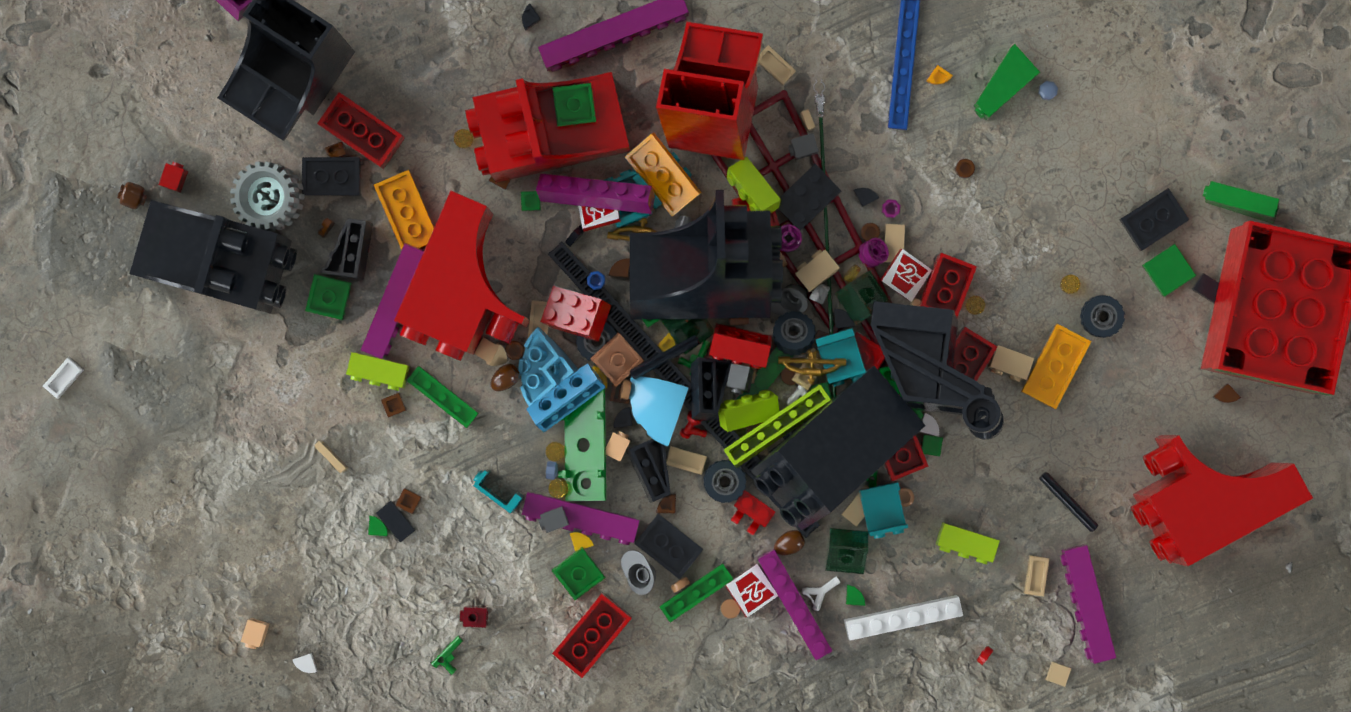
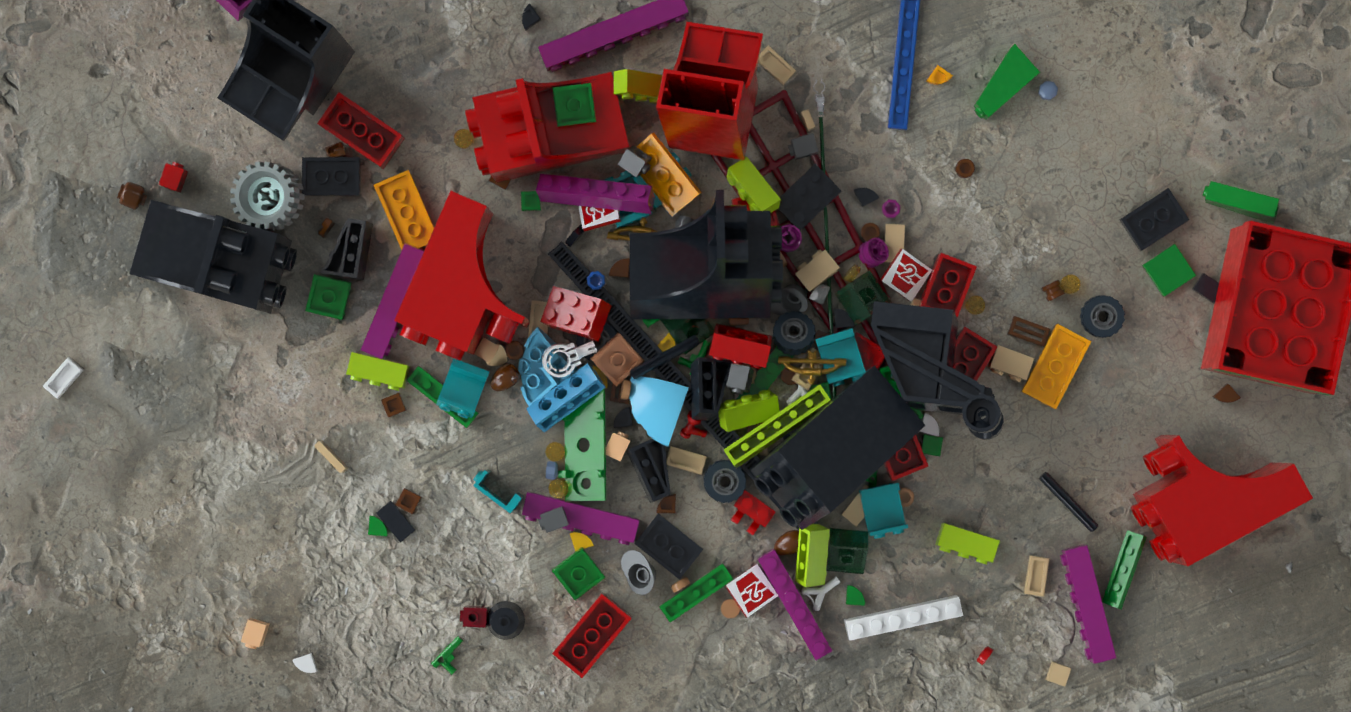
(462, 388): none -> teal panel
(505, 620): none -> black cone
(578, 352): none -> white pin
(635, 161): none -> brick
(637, 85): none -> brick
(812, 555): none -> lime brick
(1013, 326): none -> reddish brown tile
(1053, 290): none -> reddish brown wheel
(1124, 569): none -> green plate

